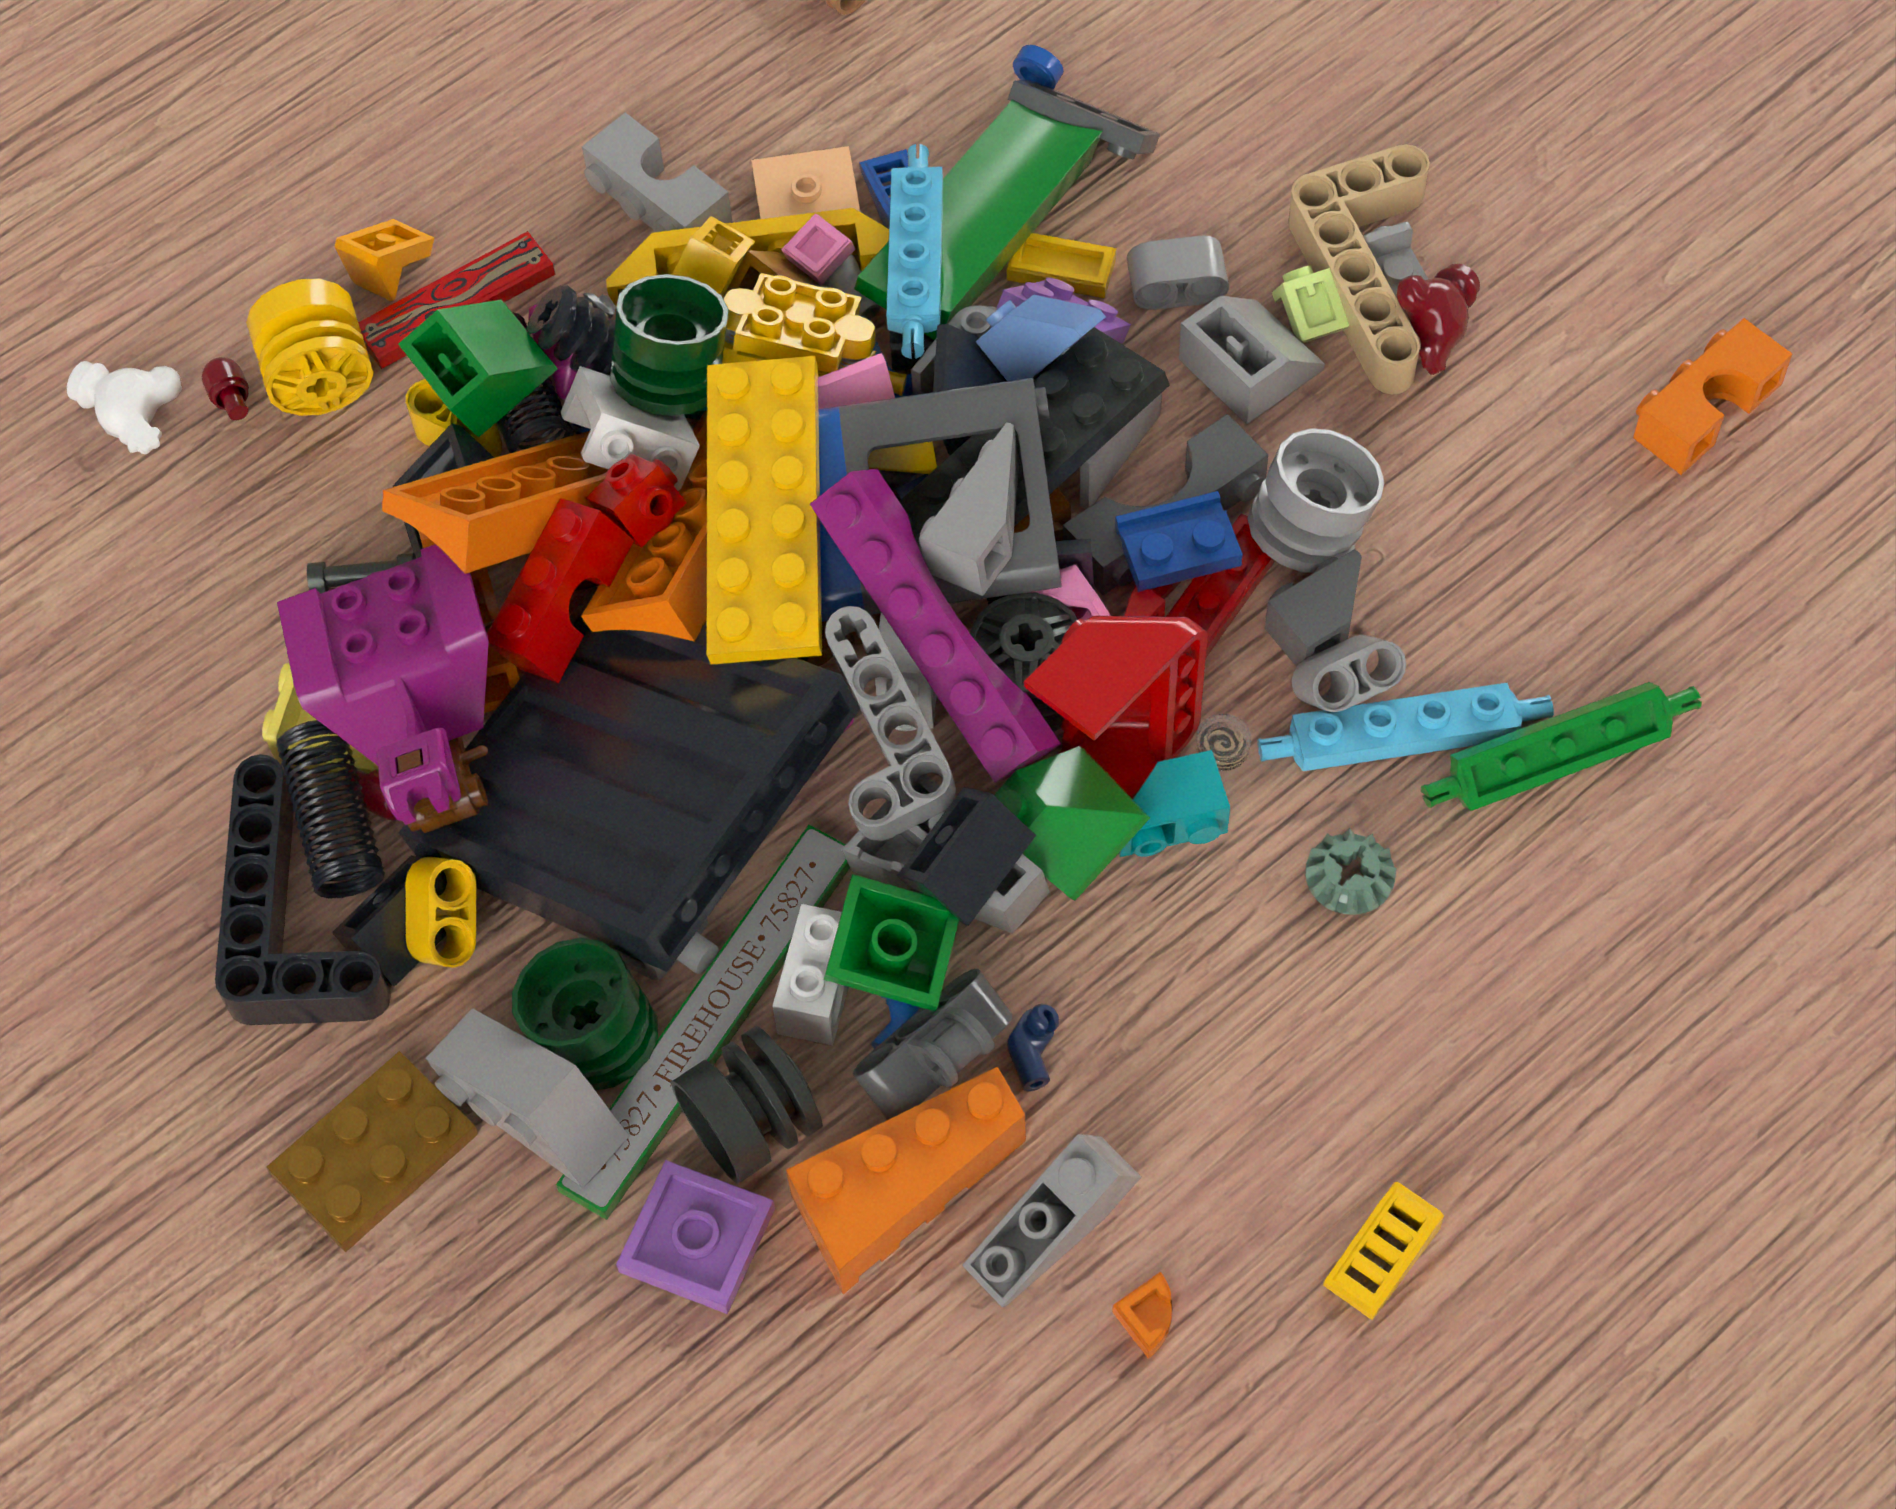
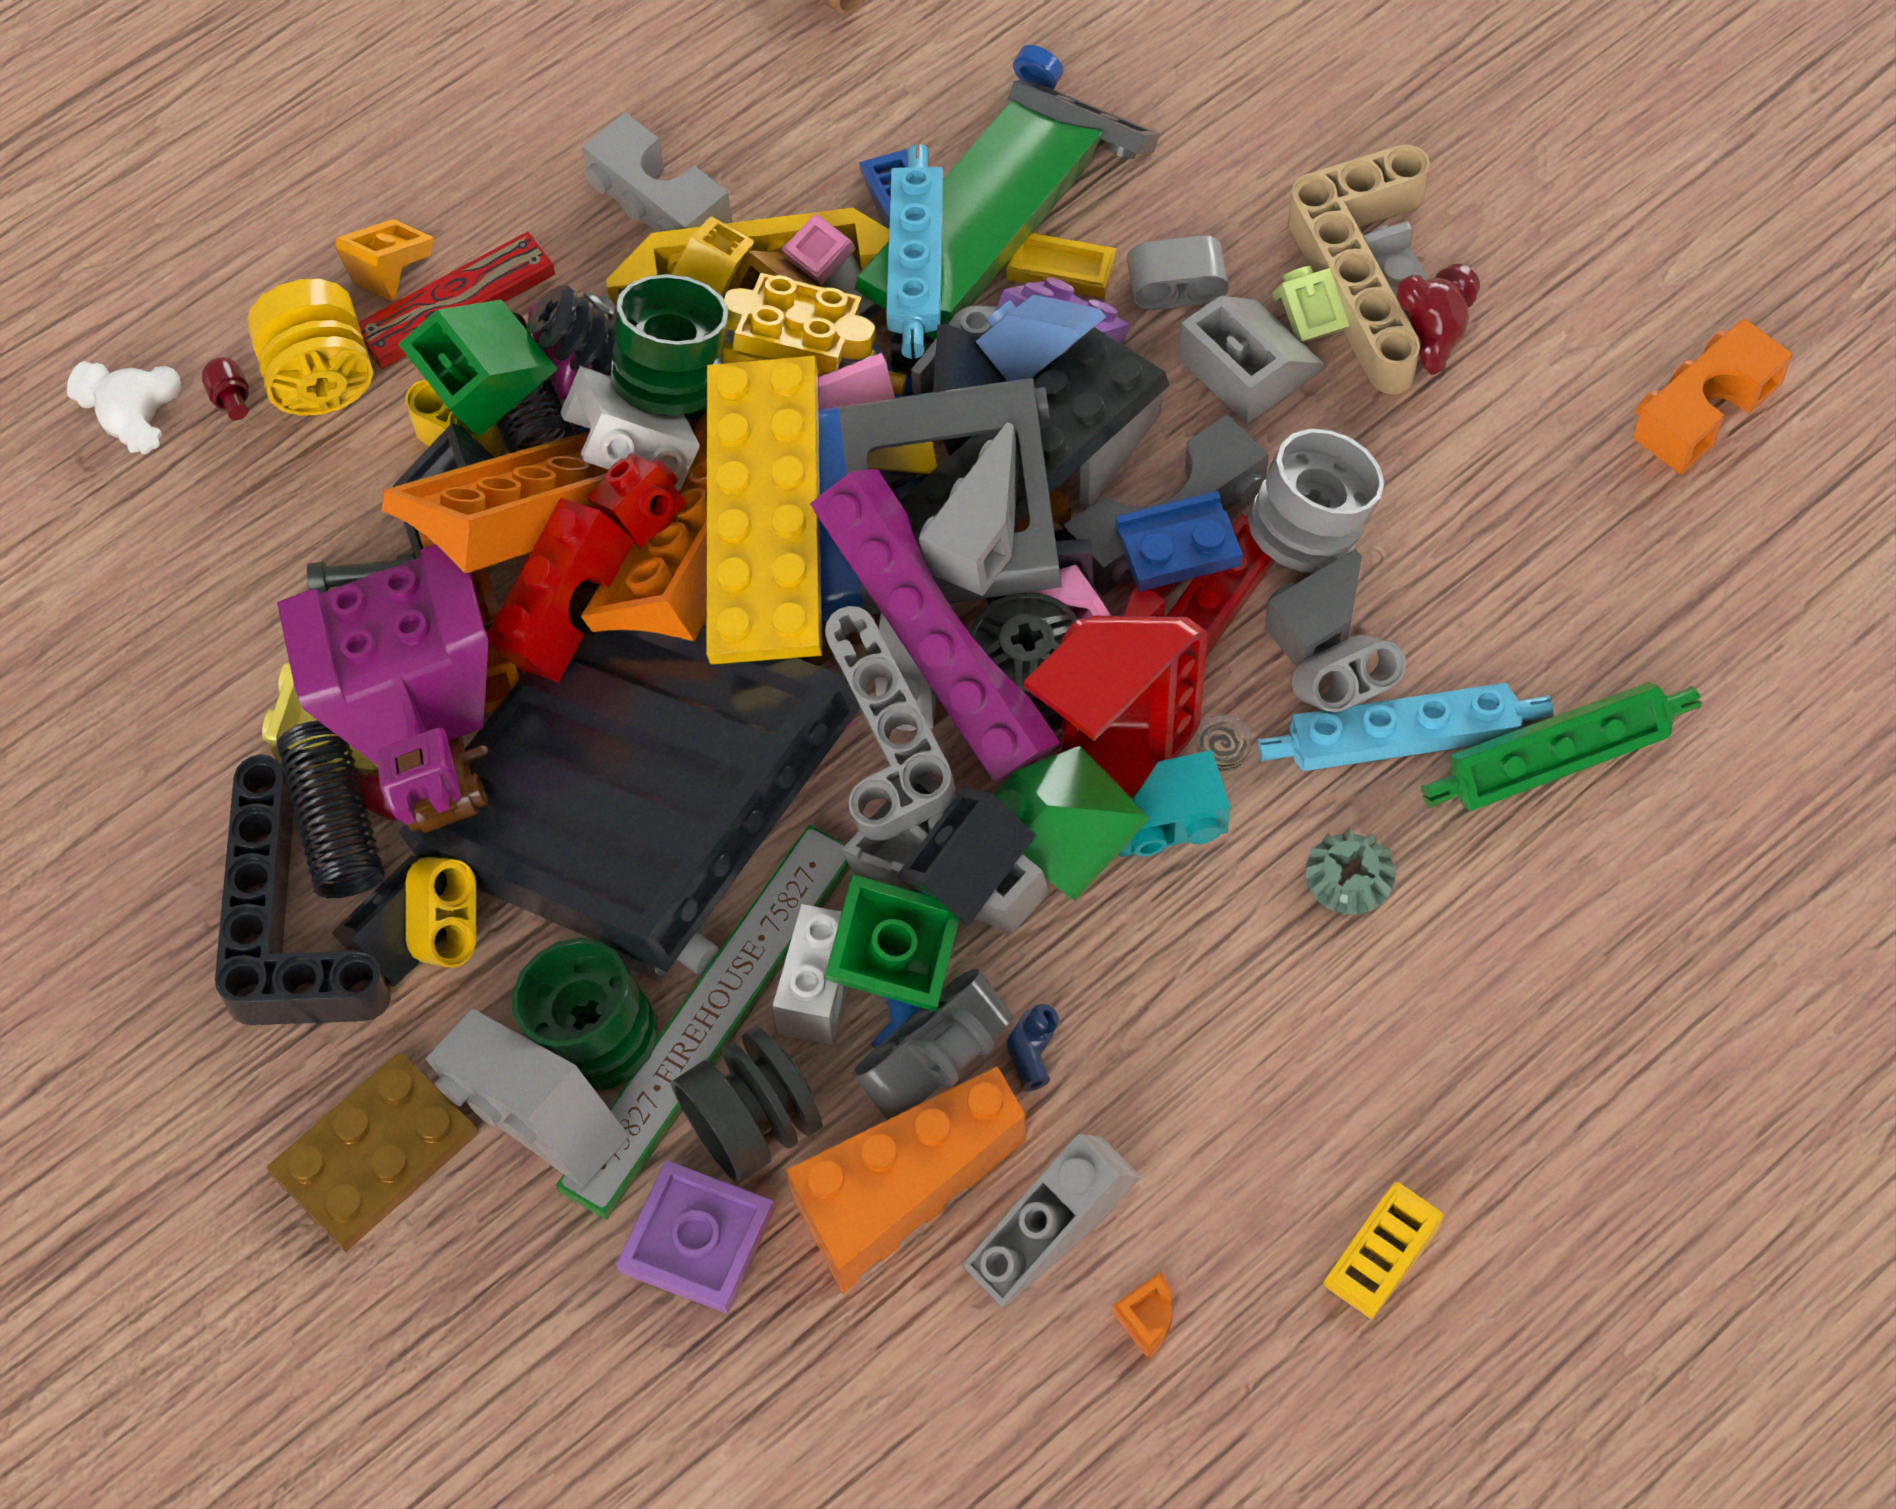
(805, 183): light nougat plate -> none

